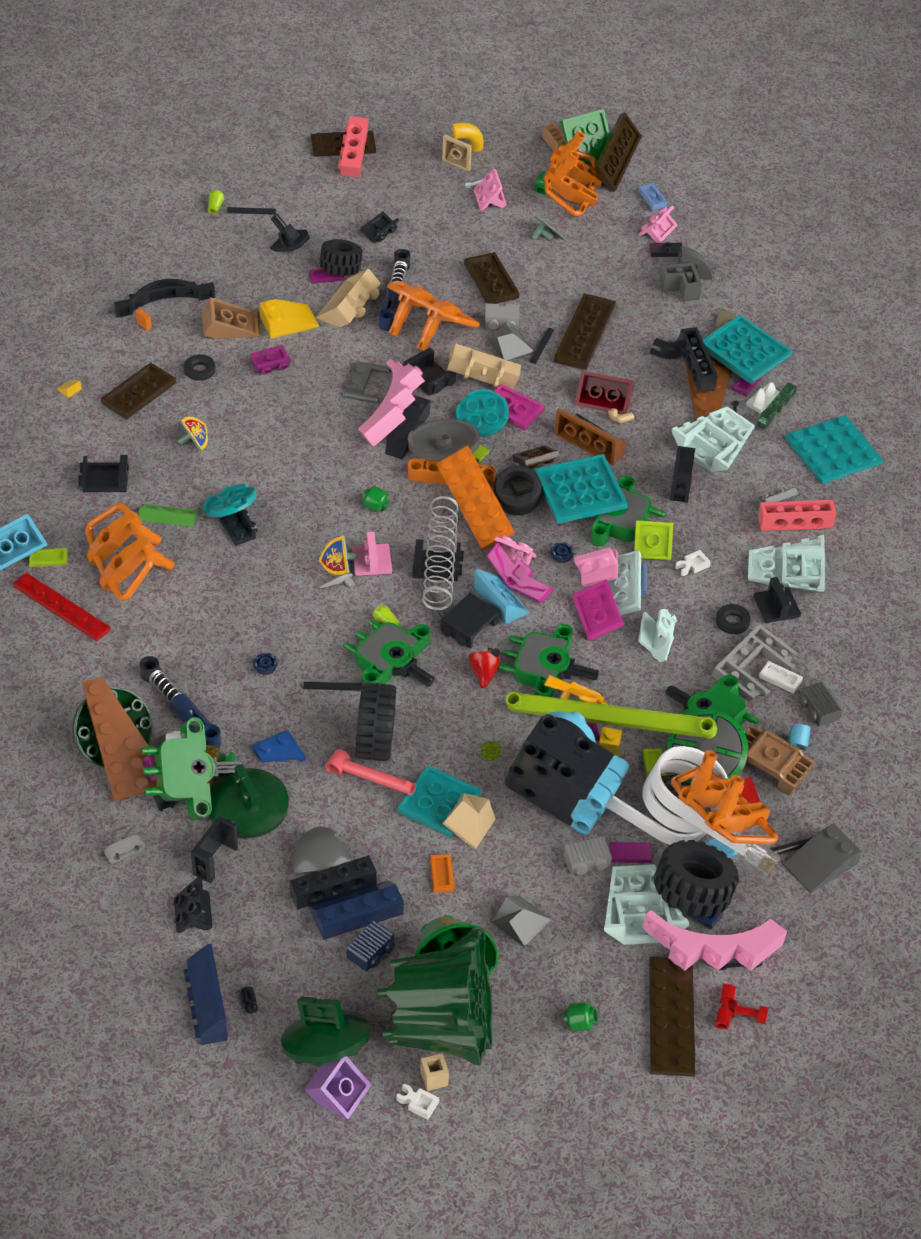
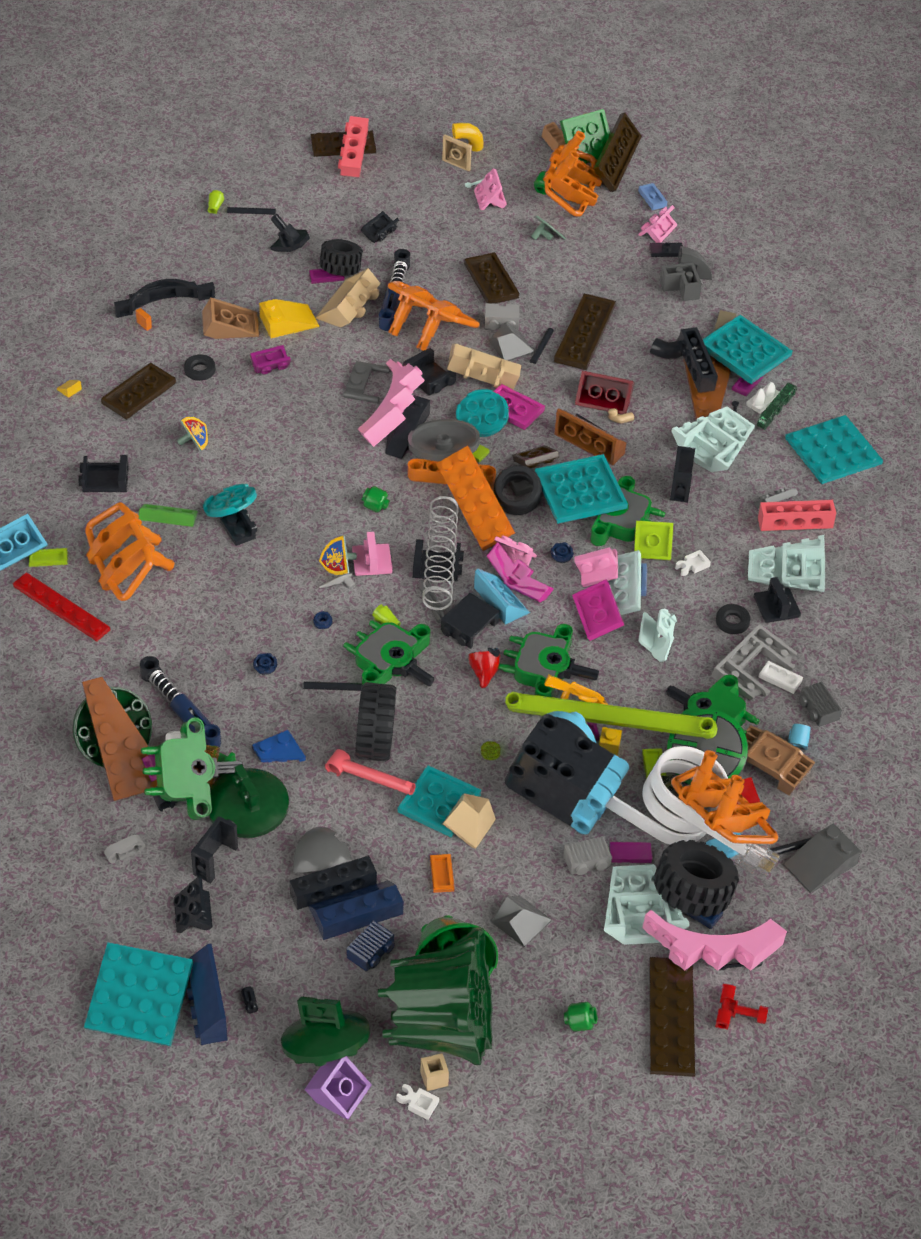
(138, 994): none -> teal plate
(322, 615): none -> dark blue plate

